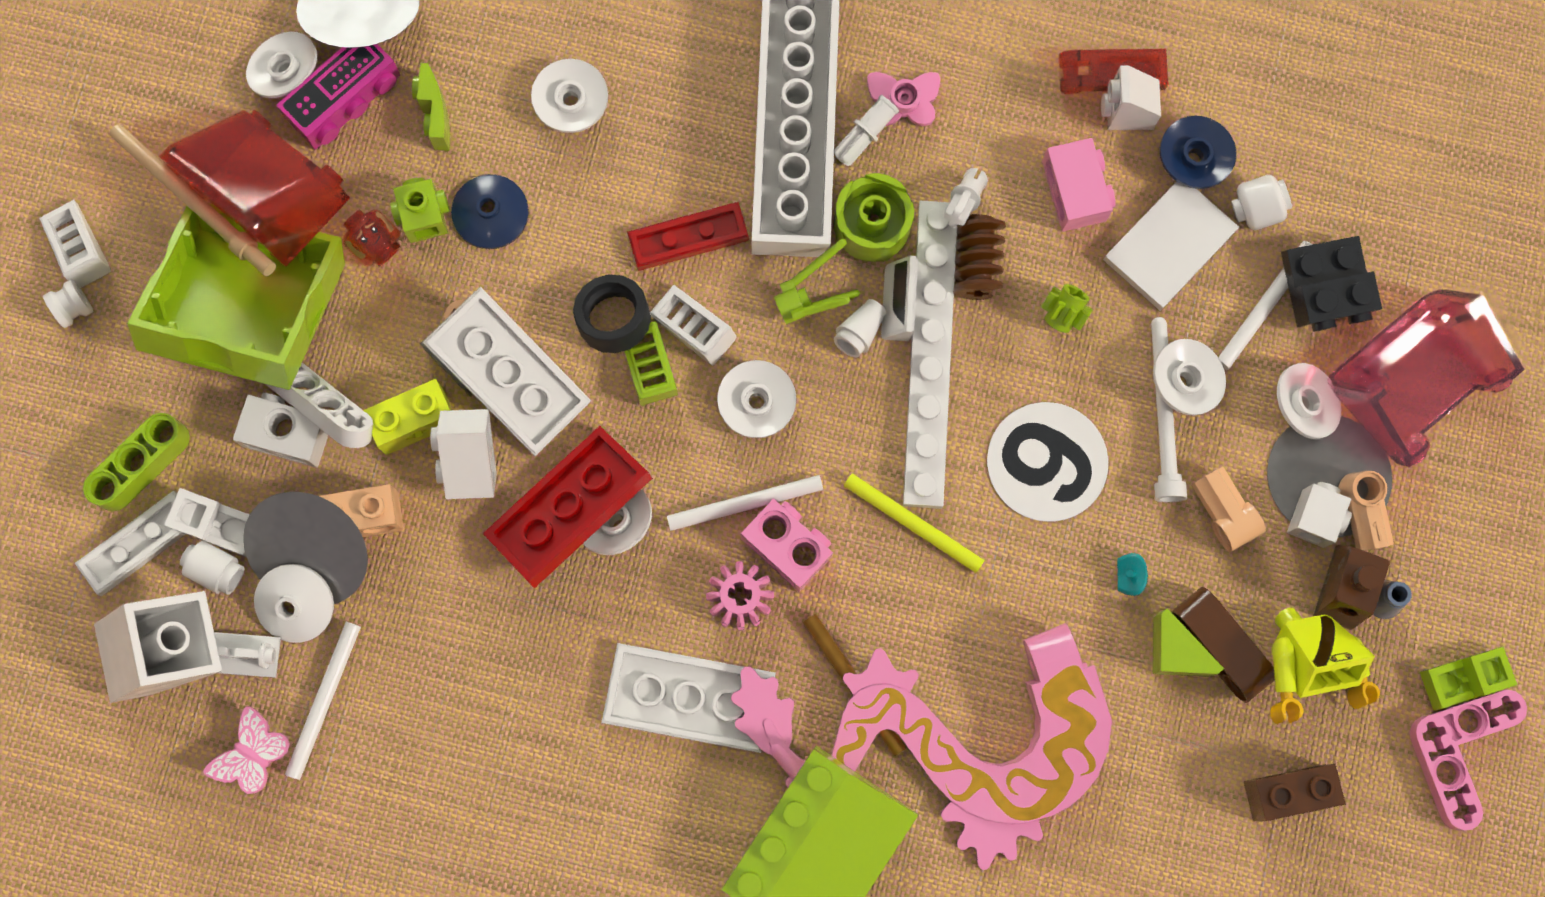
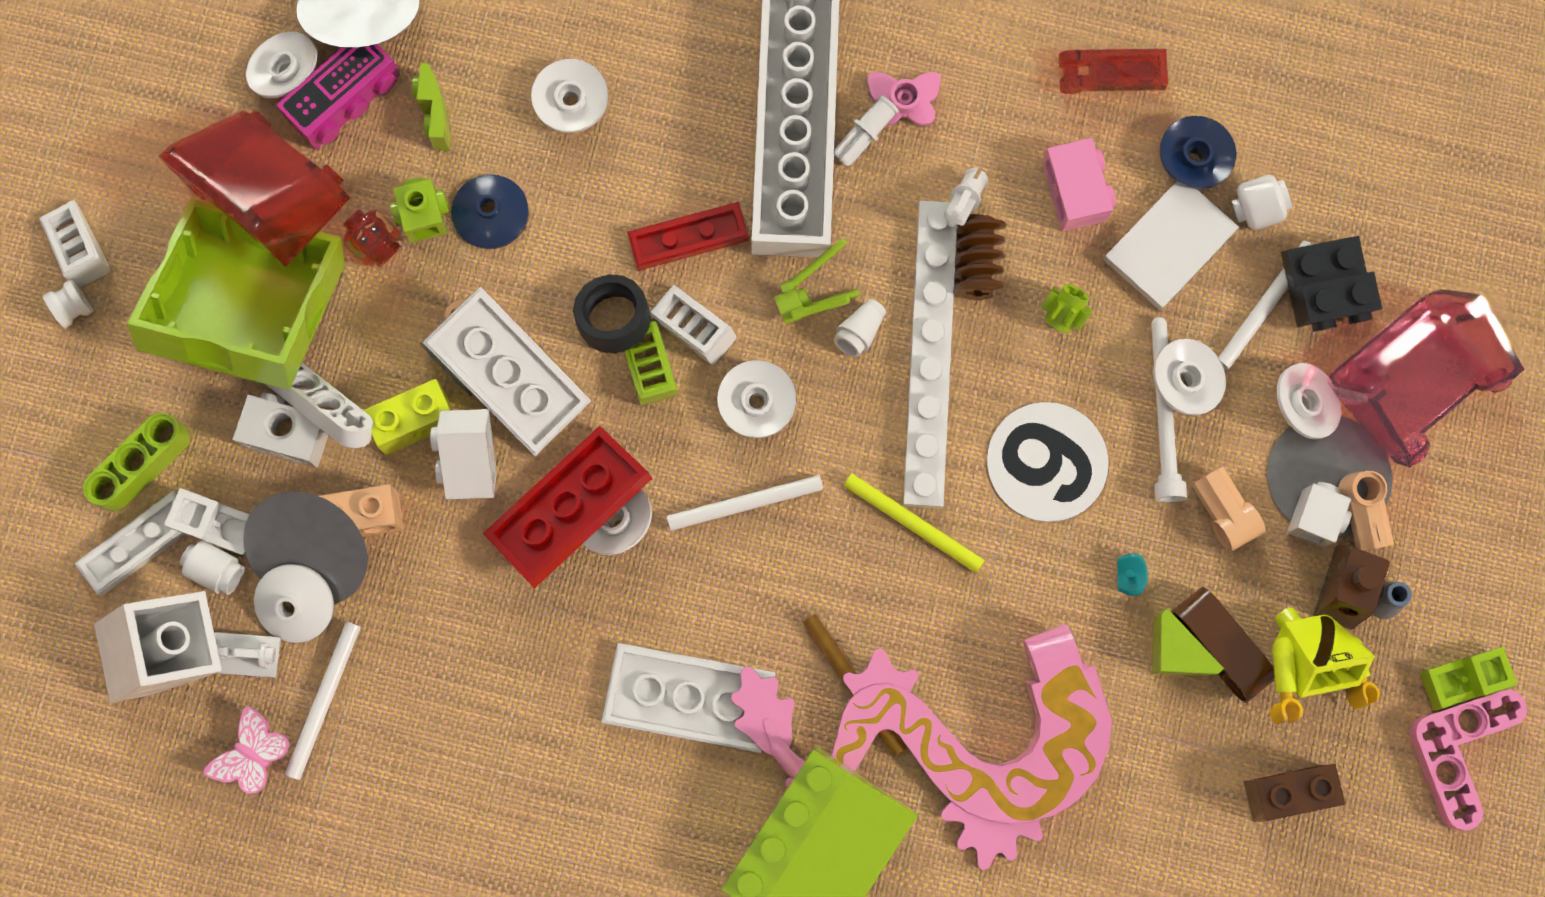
(239, 242): tan bar -> none
(729, 604): bright pink gear -> none
(779, 551): bright pink brick -> none
(868, 196): lime brick -> none
(899, 299): white slope -> none
(1131, 100): white slope -> none

